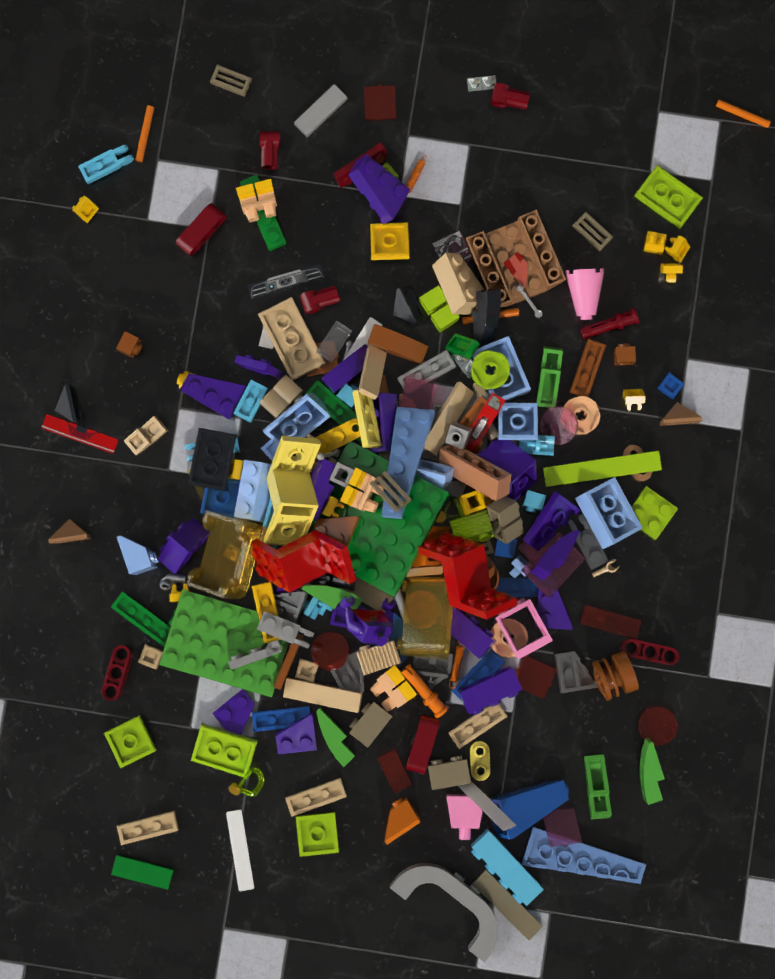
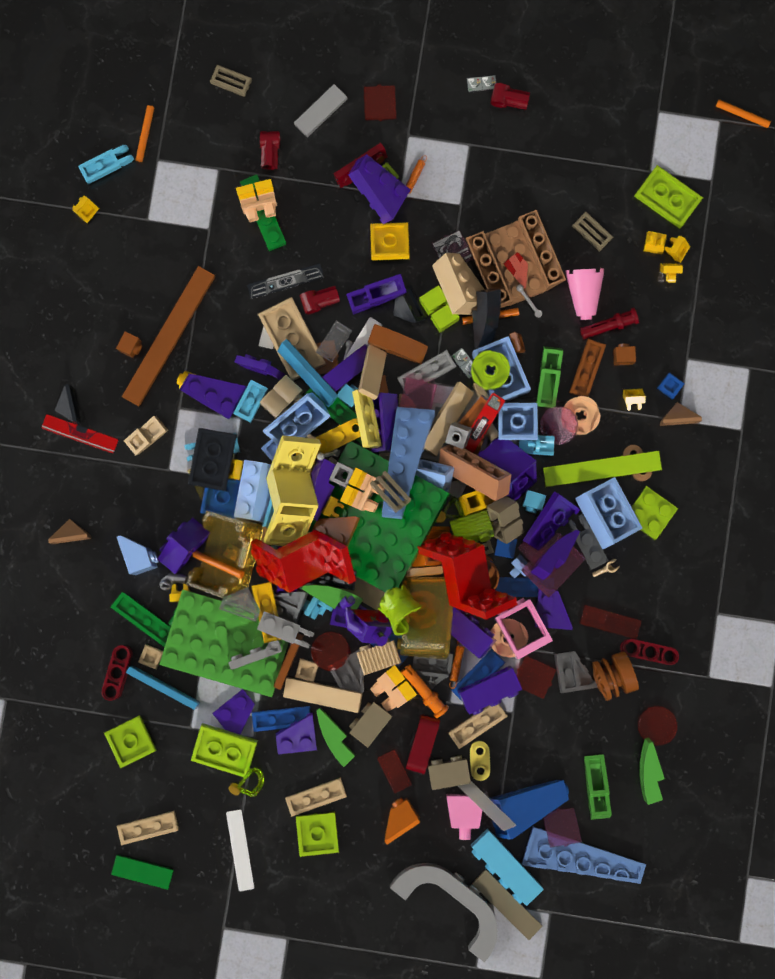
(163, 687): none -> dark azure tile
(168, 336): none -> dark orange tile
(200, 229): dark red beam -> none
(218, 564): none -> orange bar
(241, 604): none -> clear slope
(307, 373): none -> dark azure tile
(376, 294): none -> dark purple slope
(396, 605): none -> lime hat
(462, 346): green tile -> none
(517, 342): none -> dark orange tile

